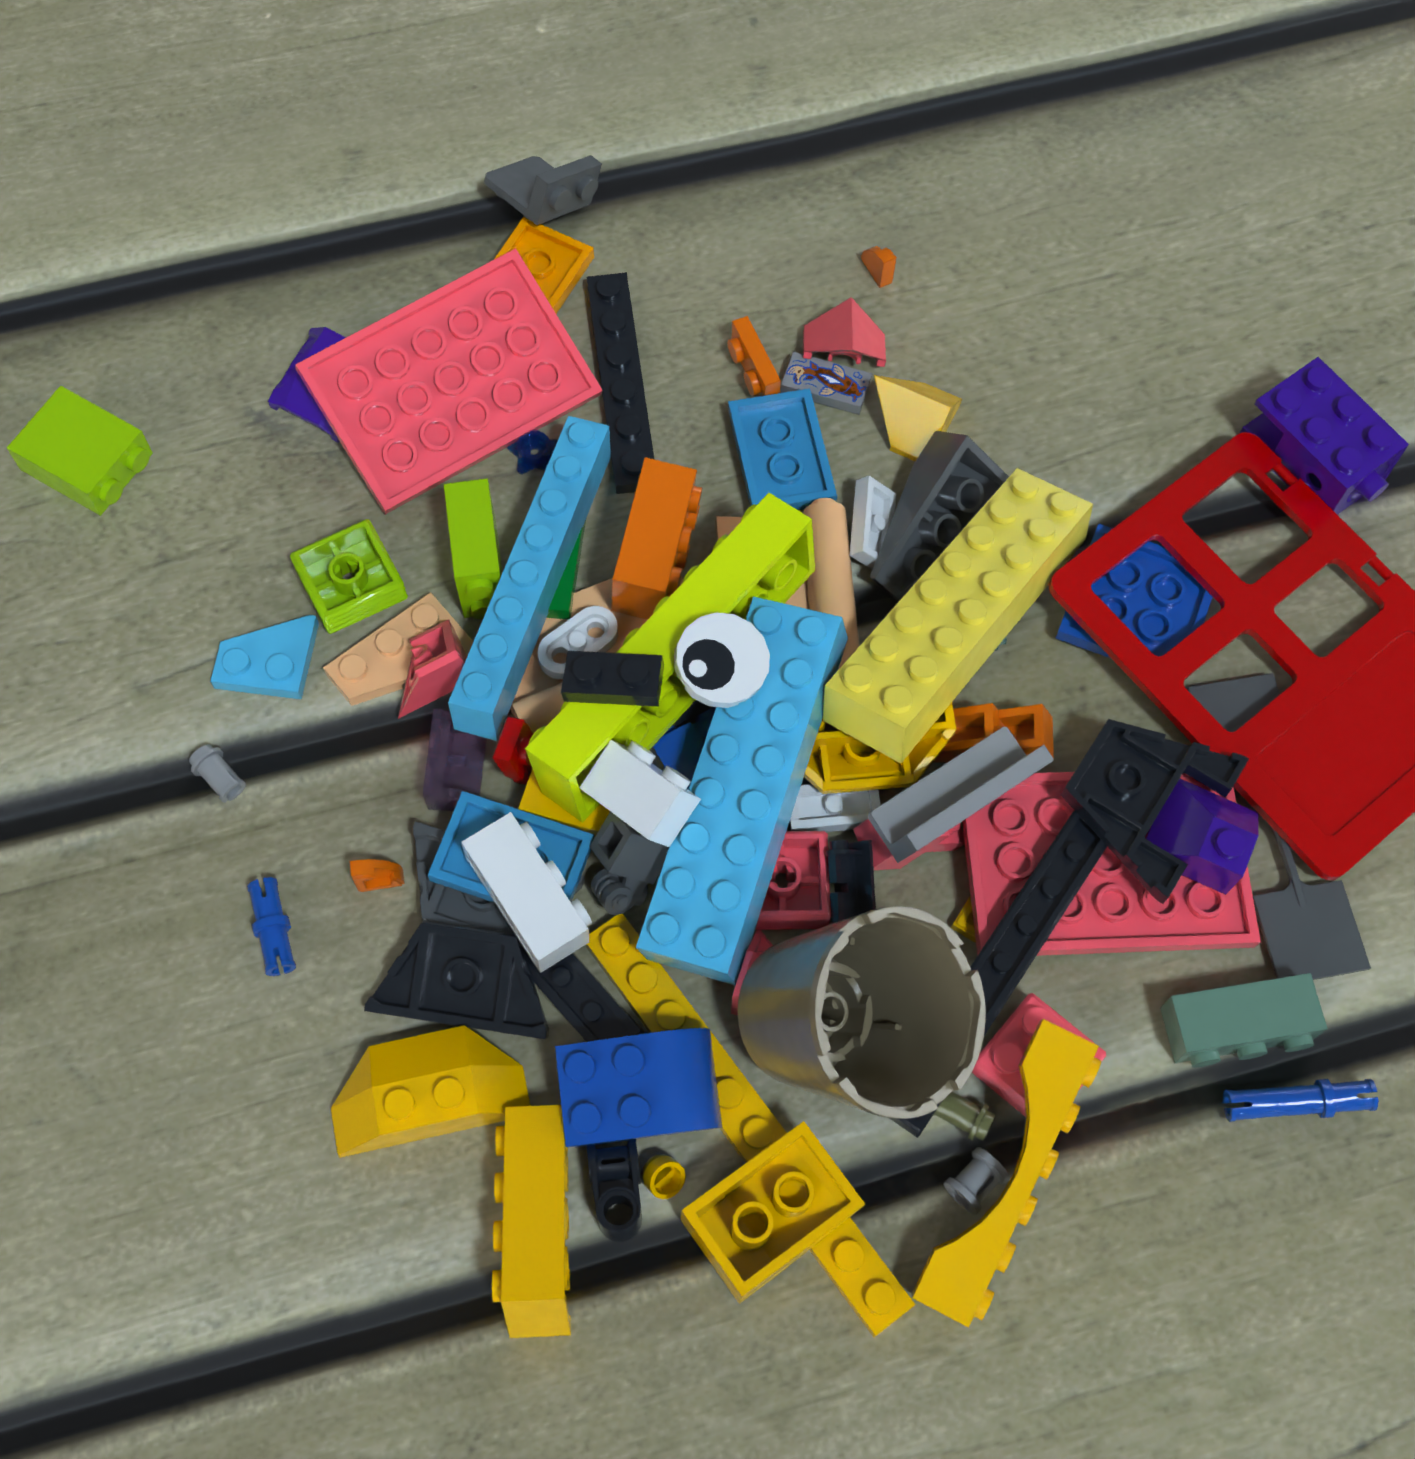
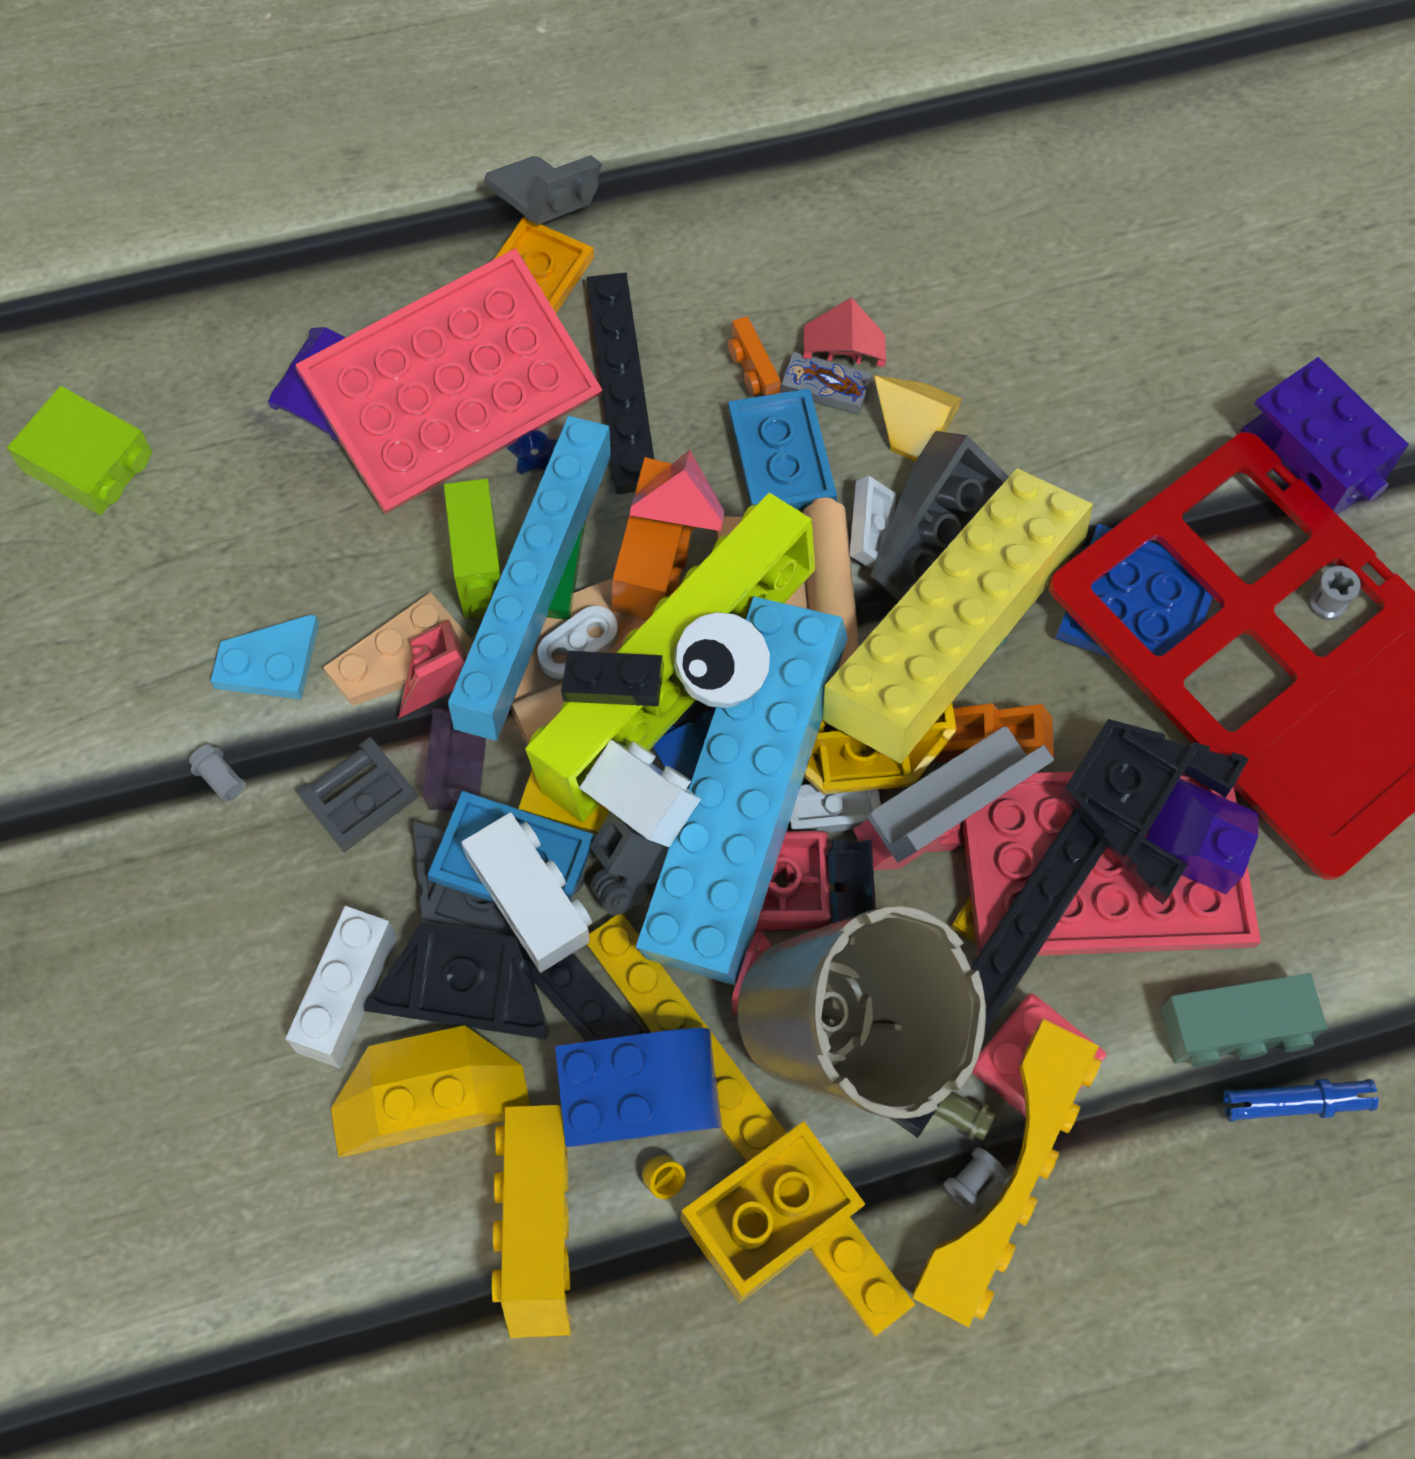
(271, 926): blue pin -> none
(341, 987): none -> white brick
(354, 551): lime brick -> none
(363, 804): none -> dark grey plate
(376, 874): orange tile -> none
(511, 752): red plate -> none
(615, 1181): black piece -> none
(680, 497): none -> coral slope
(880, 264): orange tile -> none
(1304, 924): dark grey hinge -> none
(1335, 589): none -> light grey bush

